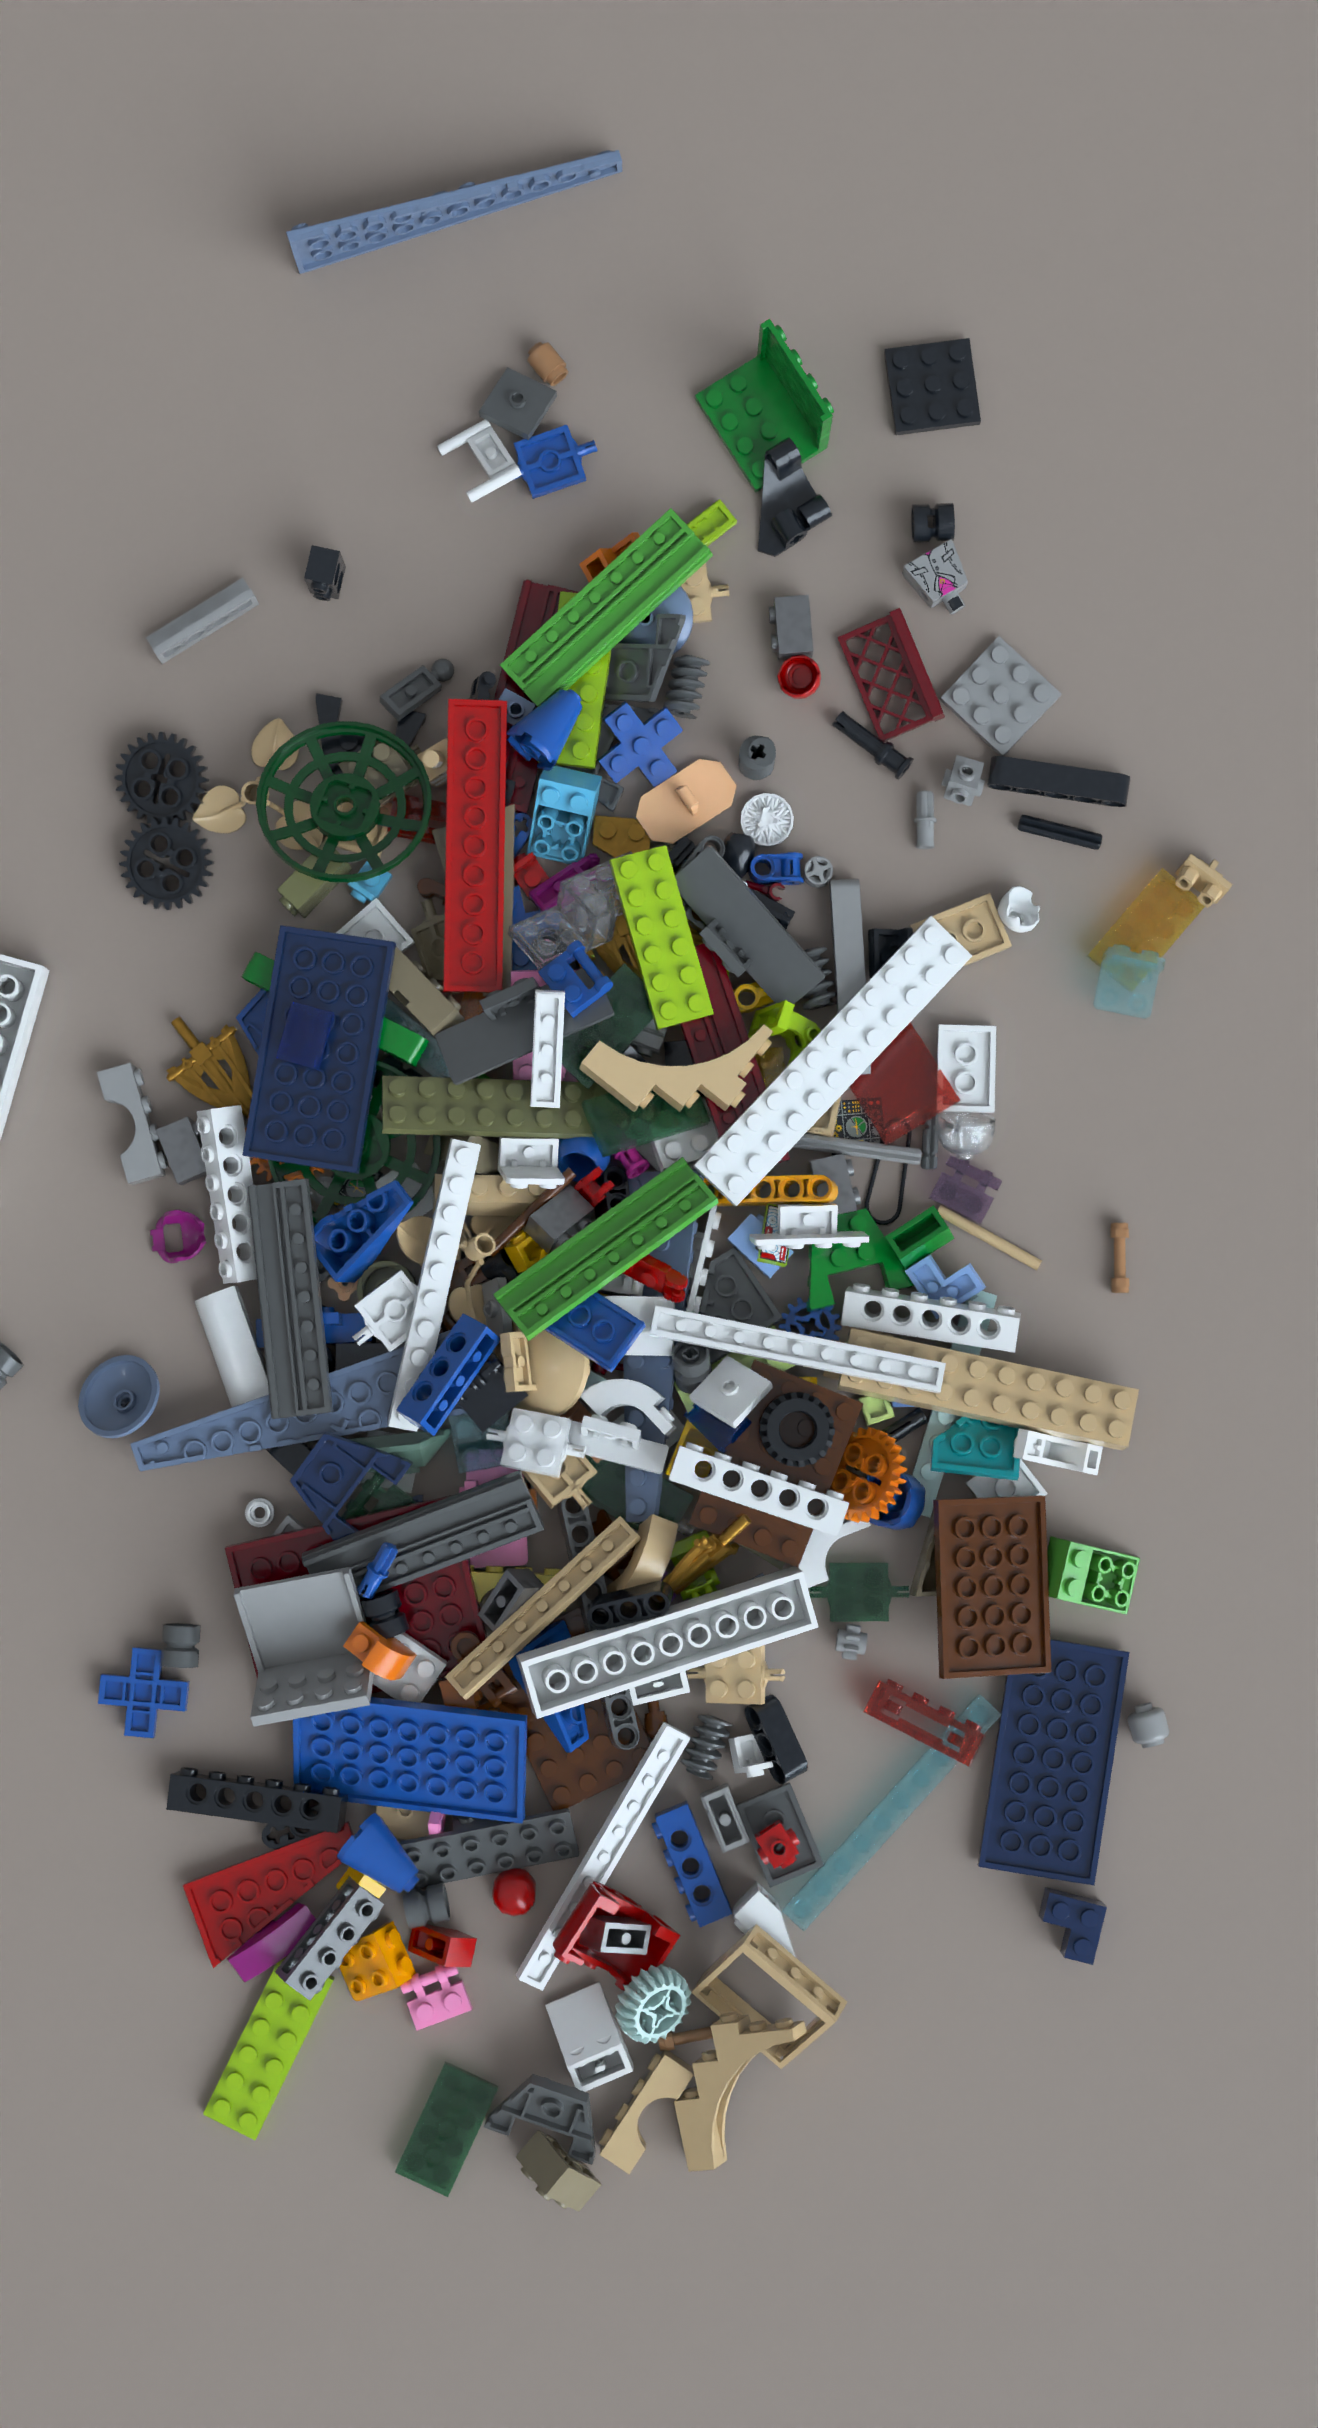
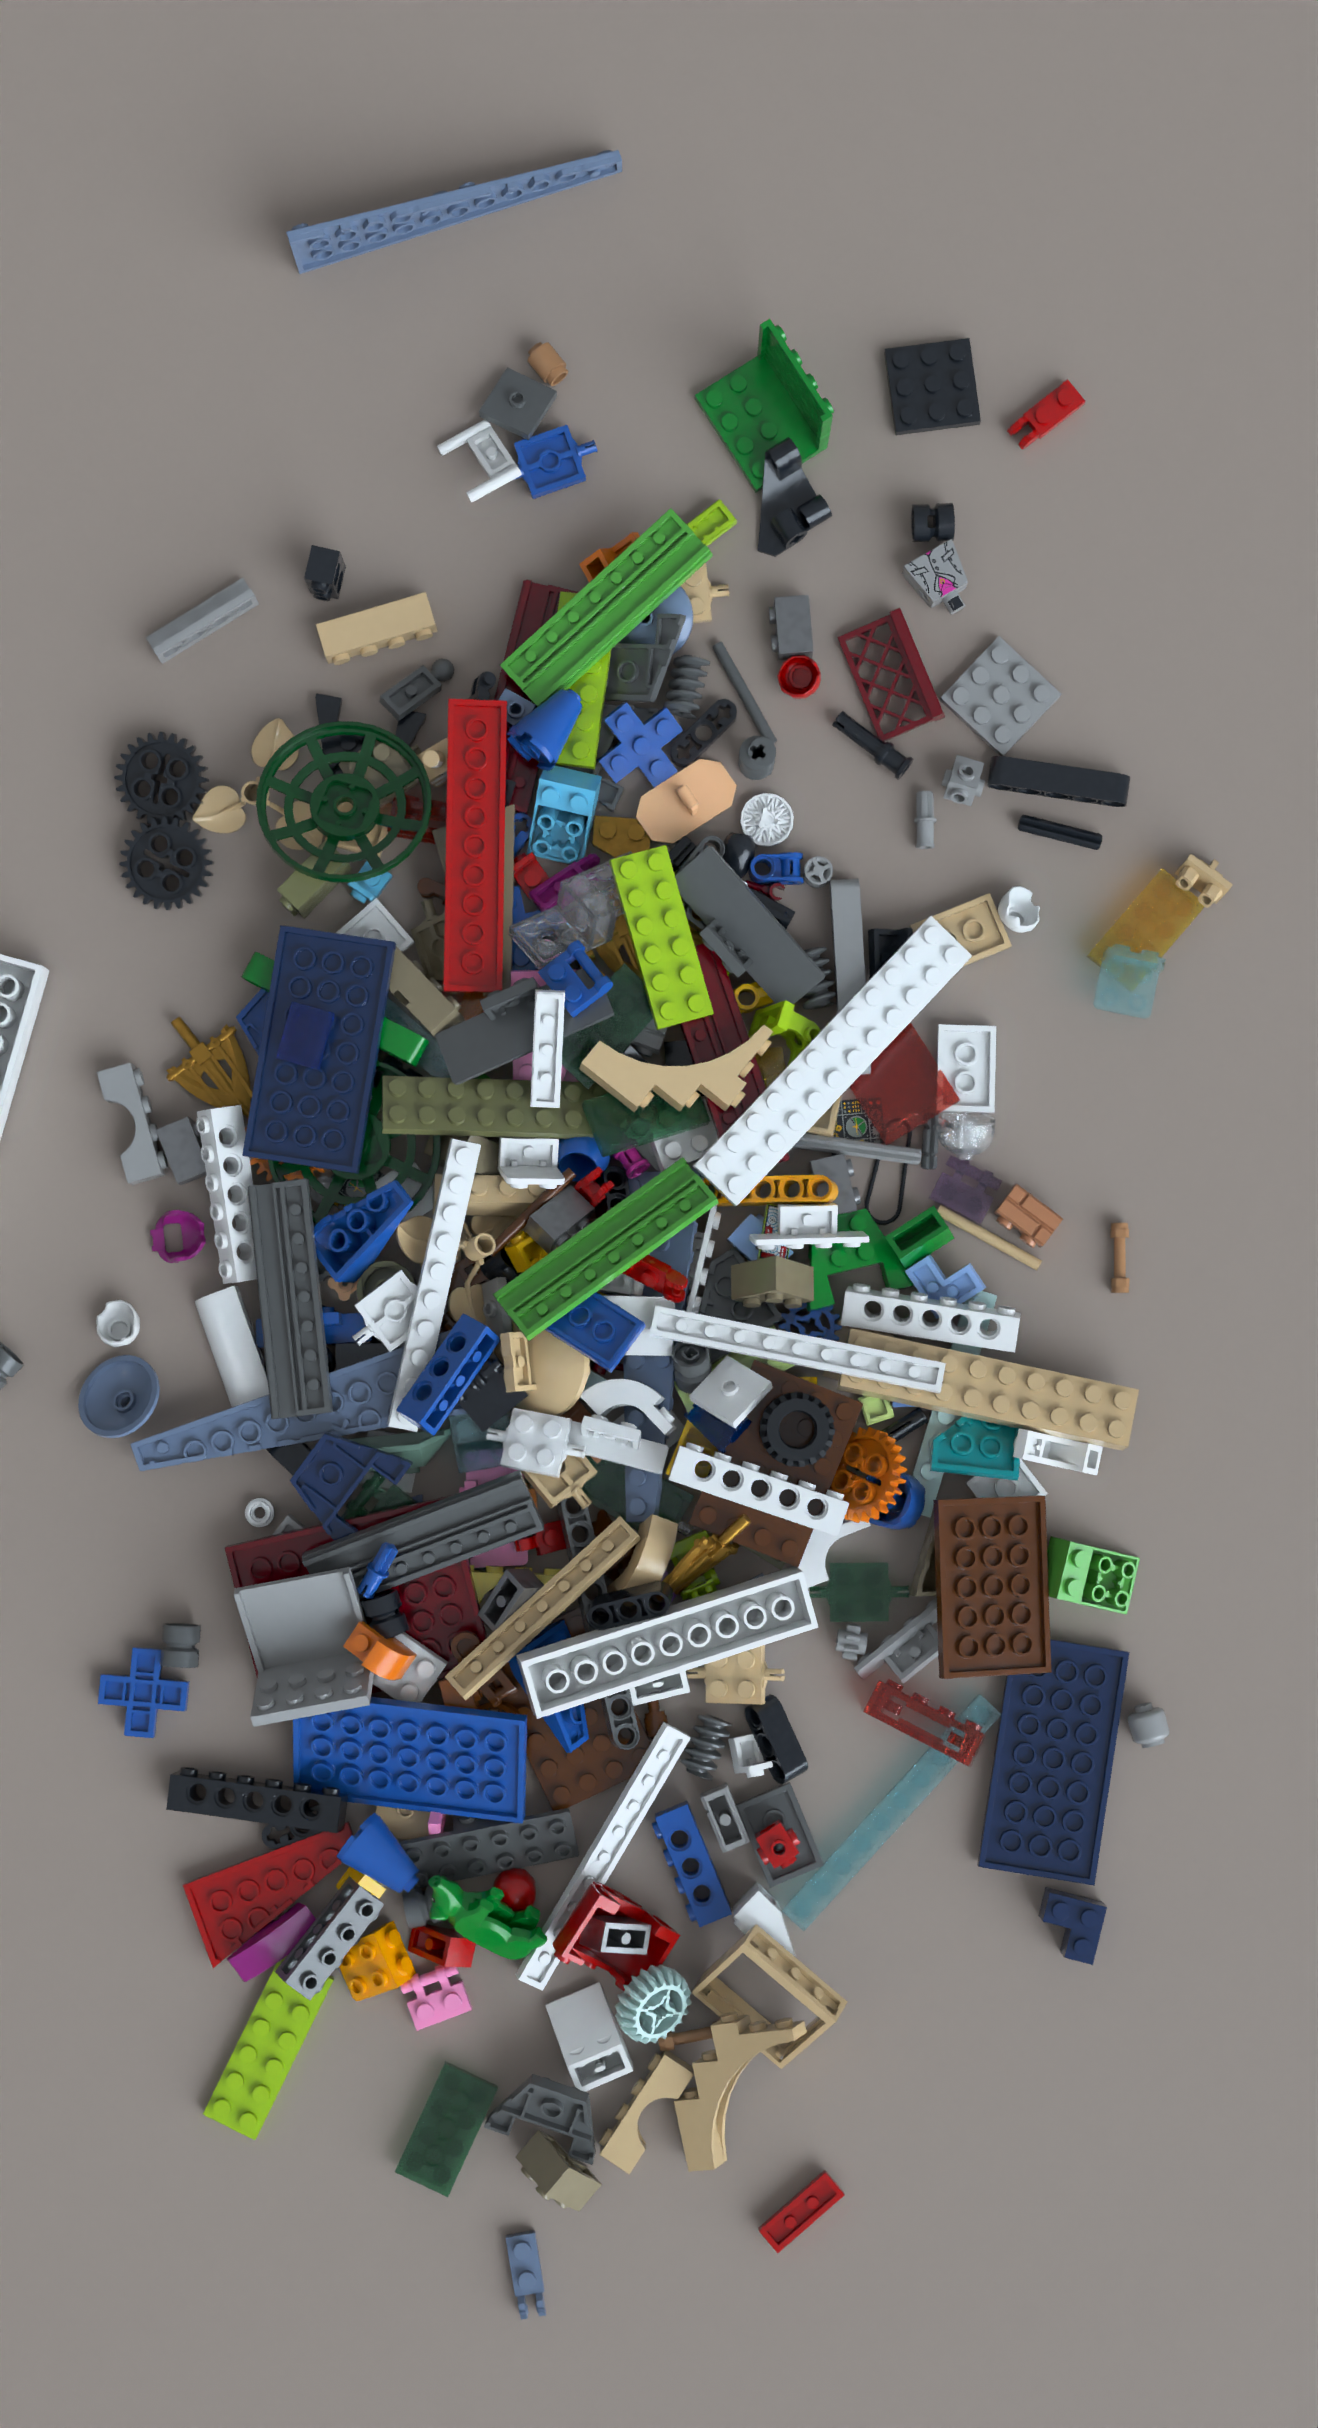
(118, 1323): none -> white hair
(377, 628): none -> tan brick
(486, 1919): none -> green animal
(526, 2270): none -> sand blue hinge
(545, 1541): none -> red plate
(712, 712): none -> black beam
(743, 691): none -> dark grey bar
(772, 1281): none -> dark tan brick
(801, 2211): none -> red plate
(907, 1649): none -> light grey bracket
(1027, 1216): none -> nougat brick
(1048, 413): none -> red hinge

